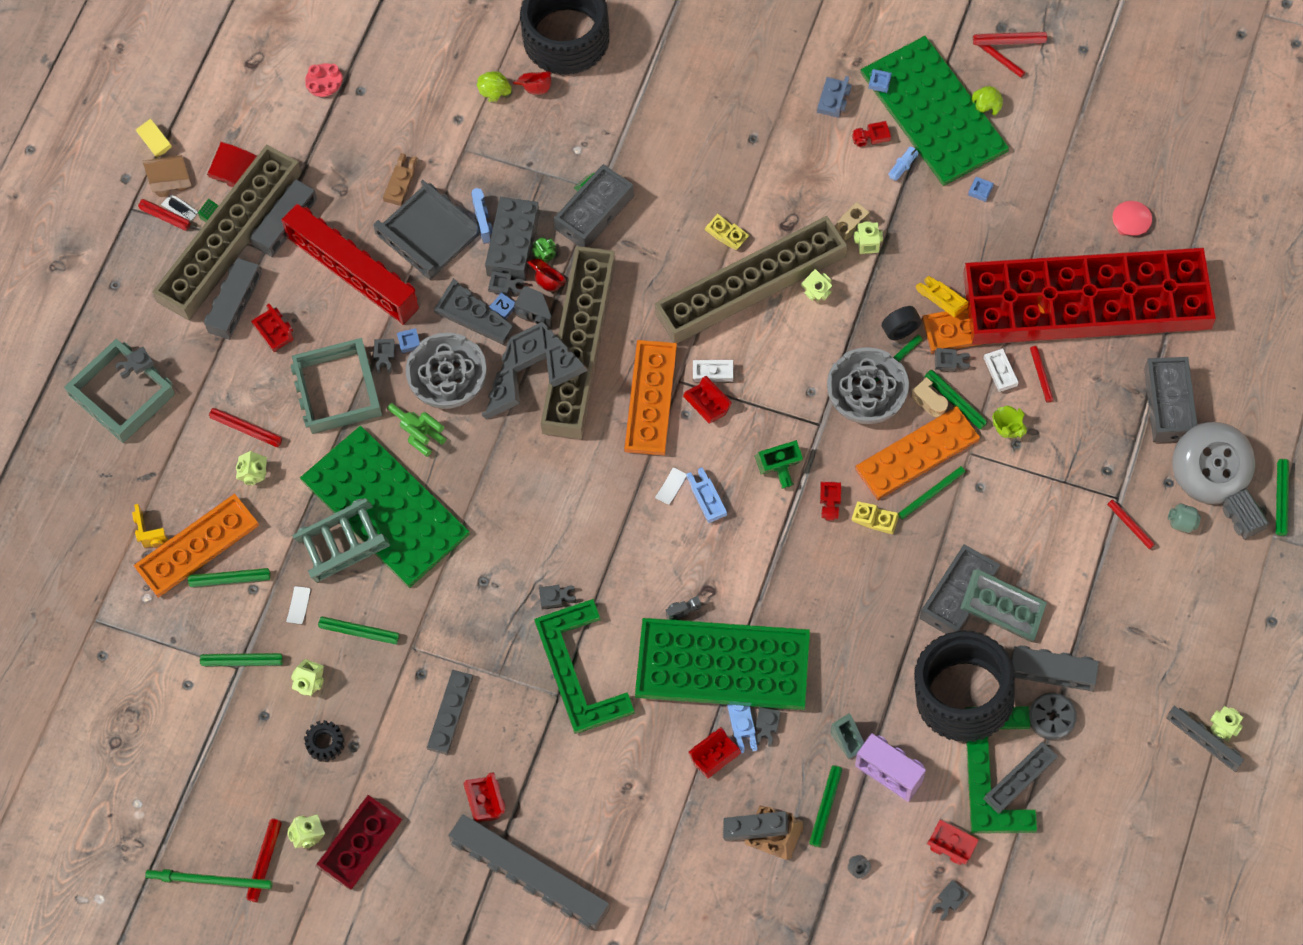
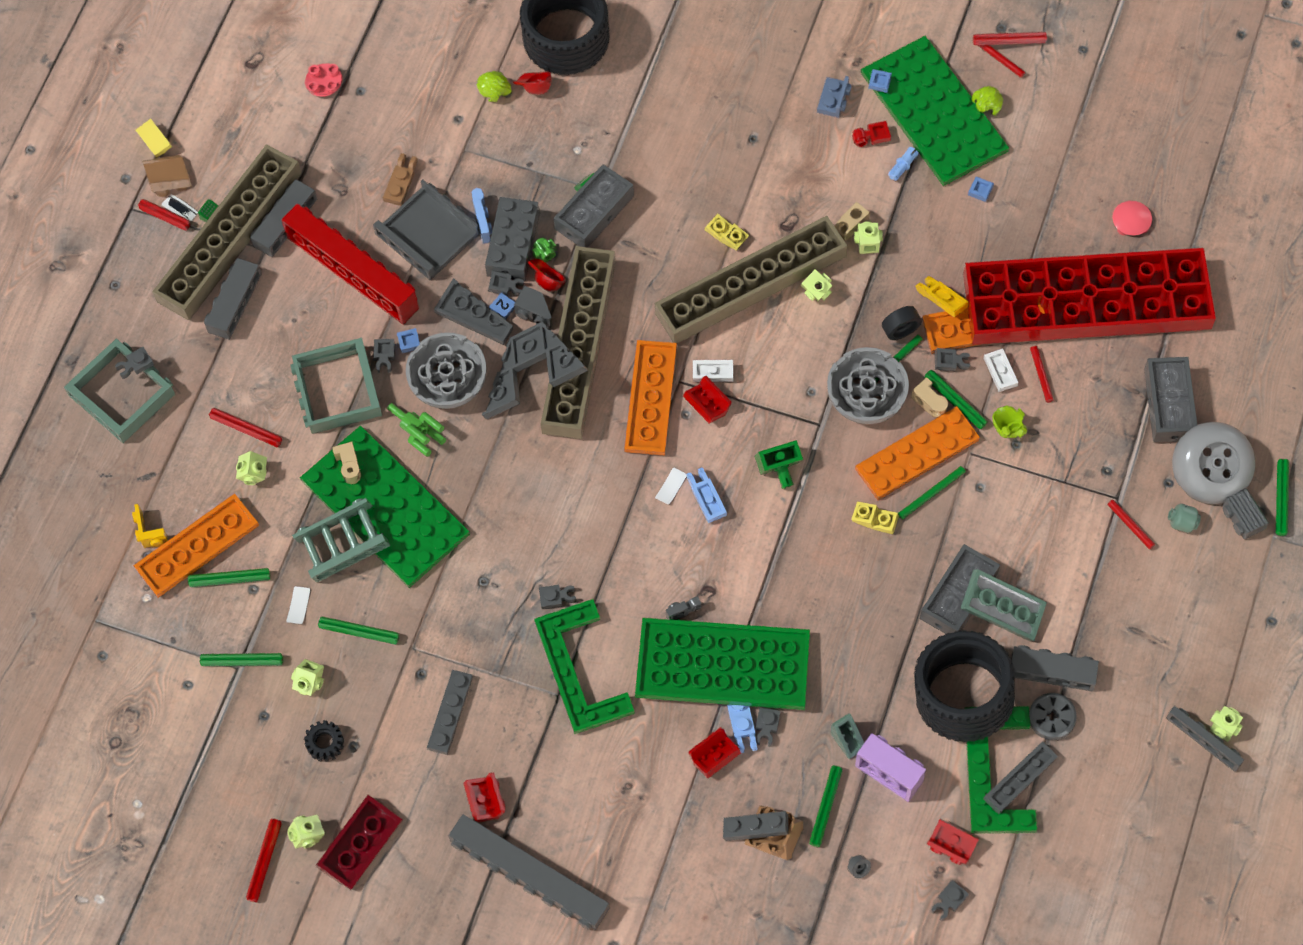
(169, 875): green bar -> none
(230, 163): red slope -> none
(273, 329): red bracket -> none
(350, 468): none -> tan leg
(830, 495): red plate -> none

